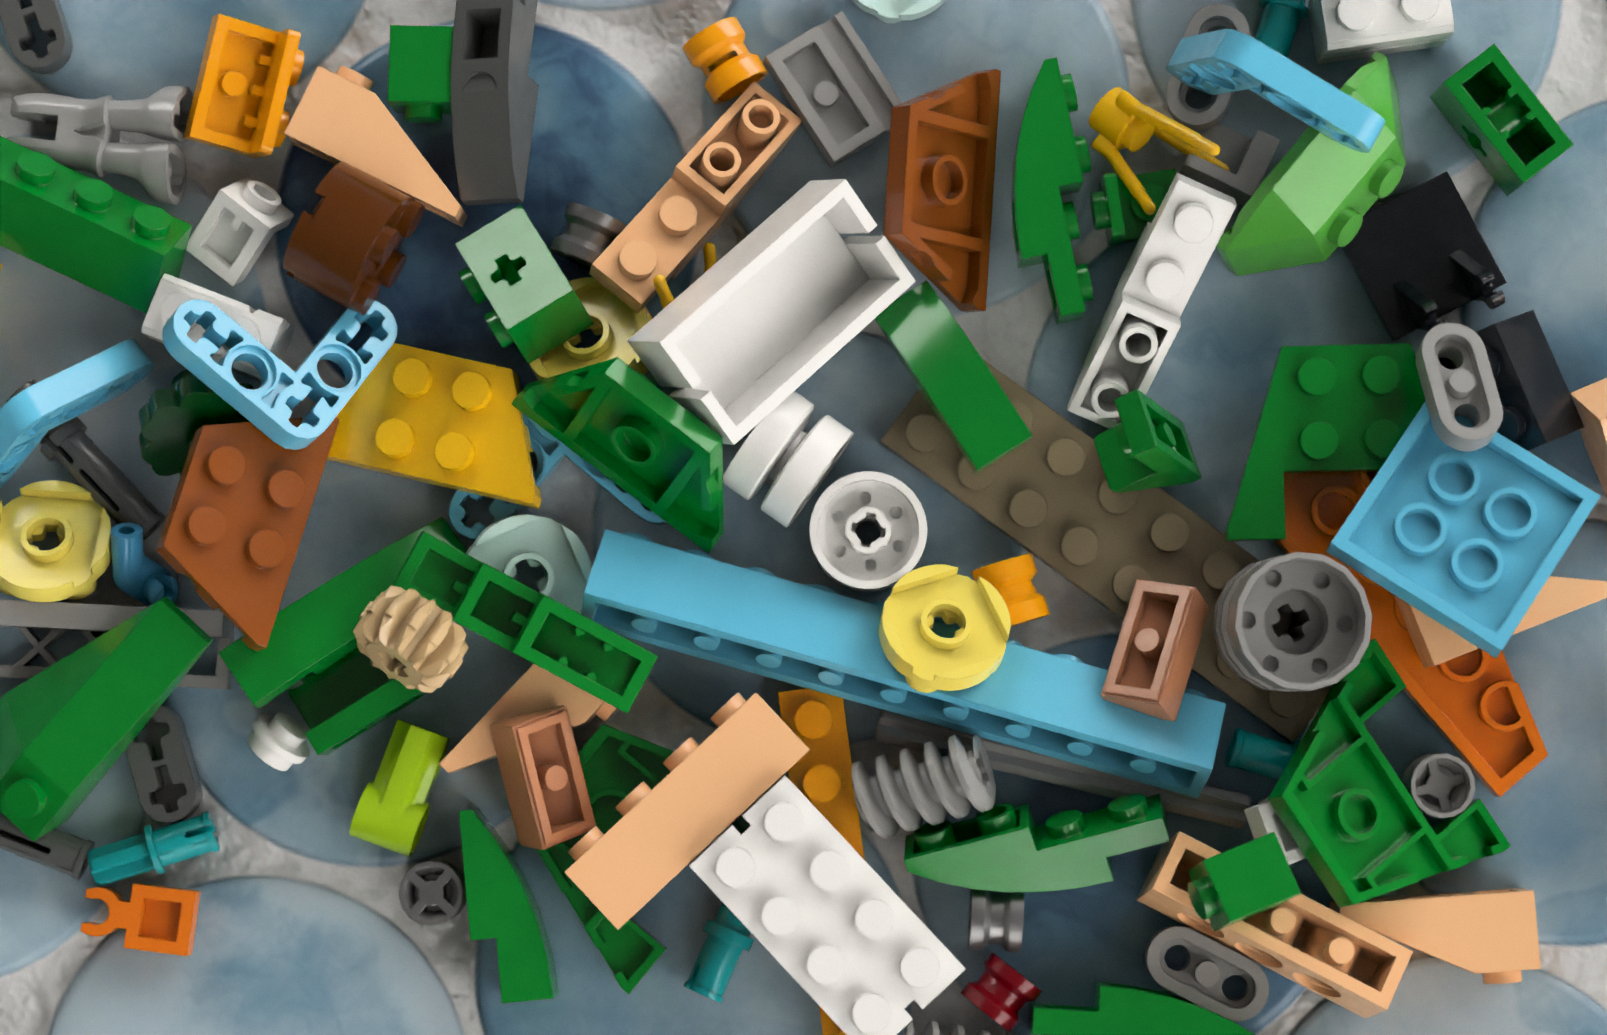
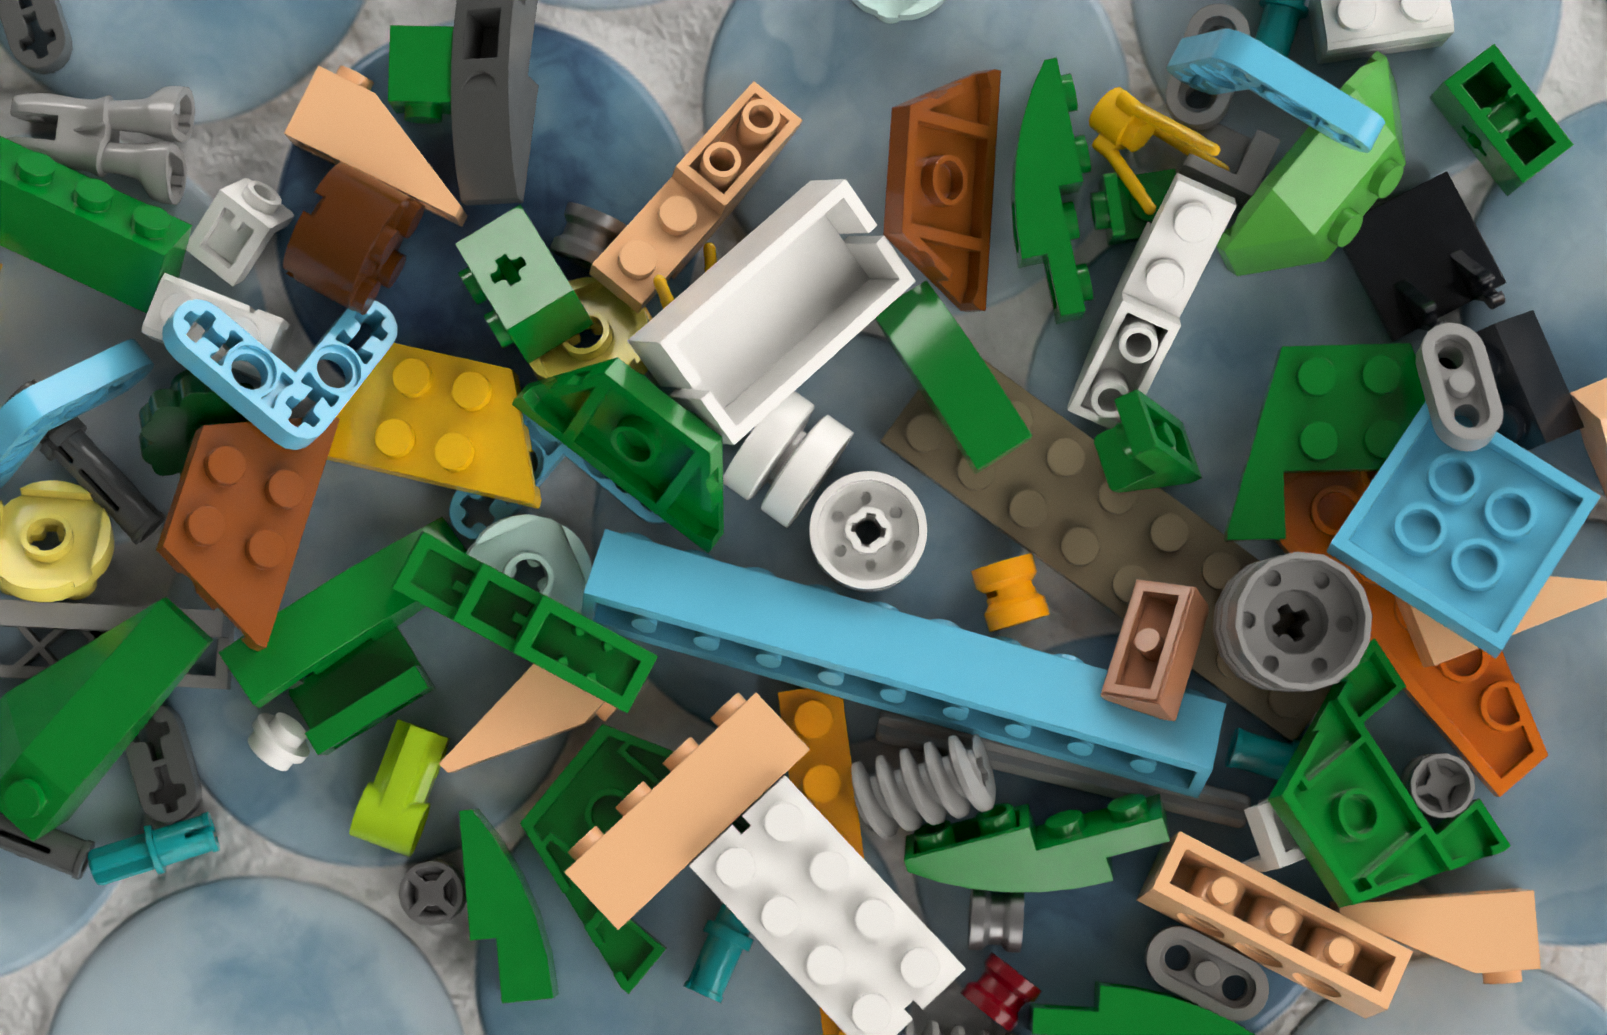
(135, 571): dark azure arm -> none
(154, 917): orange plate -> none
(244, 87): light orange bracket -> none
(411, 639): tan gear -> none
(543, 777): nougat slope -> none
(724, 60): light orange wheel -> none
(834, 88): light grey plate -> none
(936, 661): light yellow plate -> none
(1242, 882): green brick -> none

